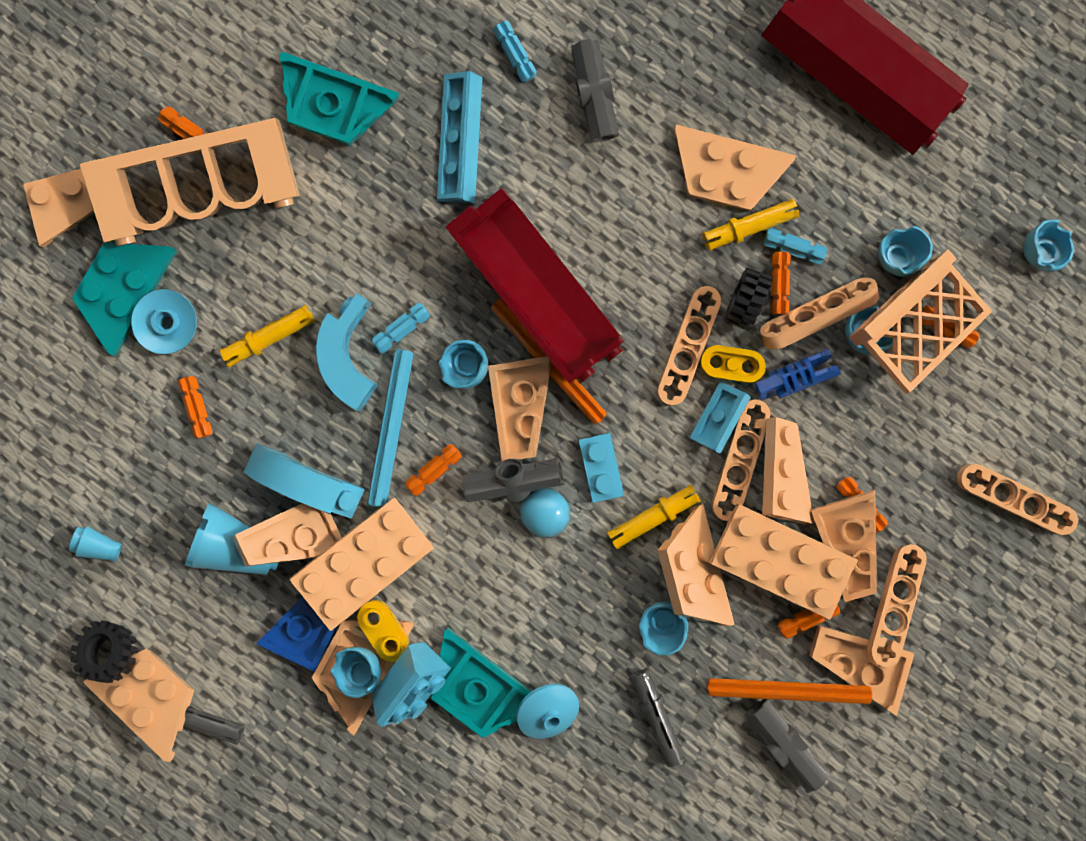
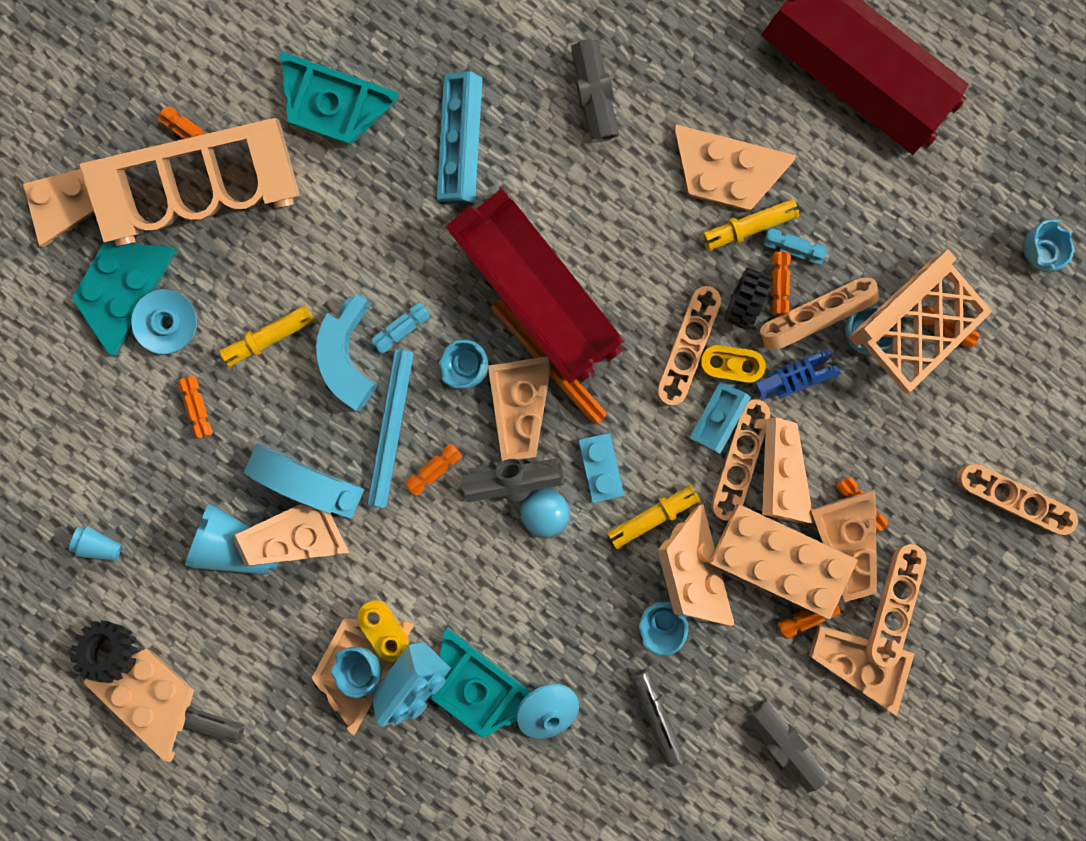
(299, 636): blue wing -> none
(361, 563): light nougat plate -> none
(515, 51): medium azure axle -> none
(790, 691): orange axle -> none
(905, 251): medium azure hair -> none

